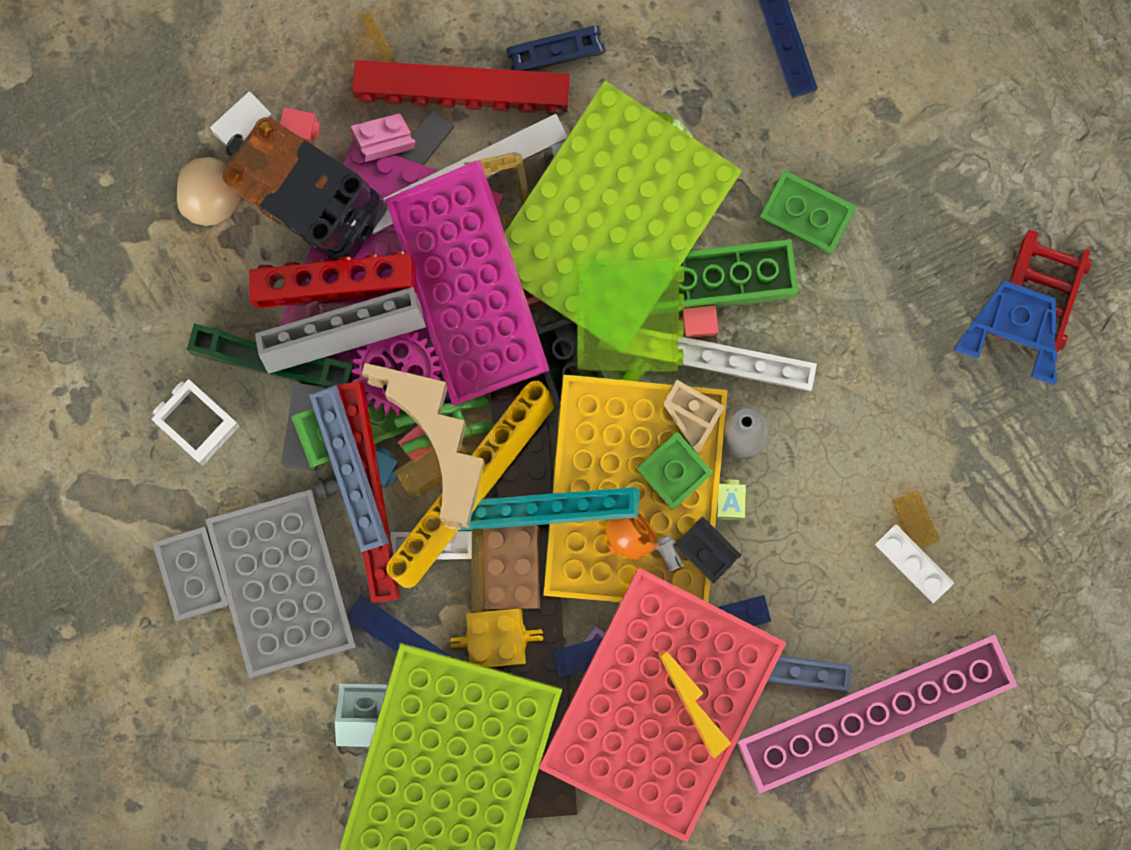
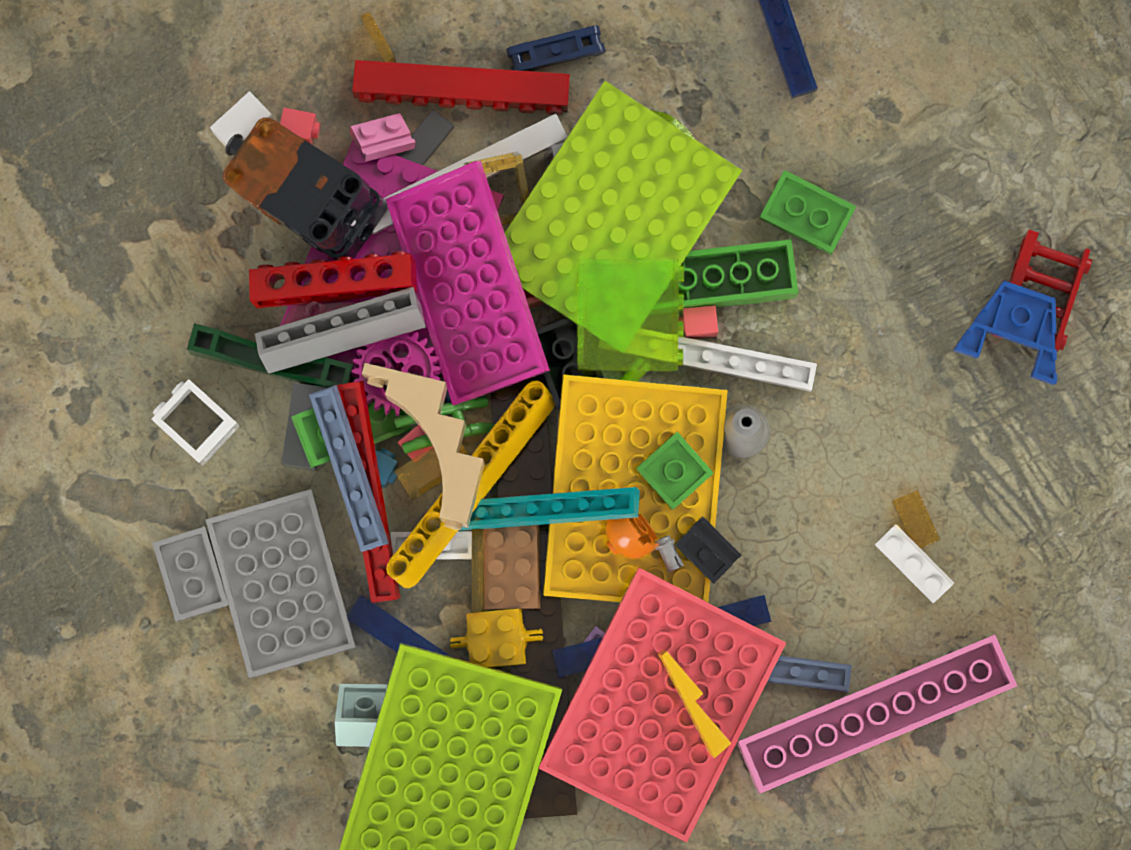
(204, 194): tan cylinder -> none
(327, 486): dark grey pin -> none
(692, 413): tan wing -> none
(731, 501): yellowish green brick -> none

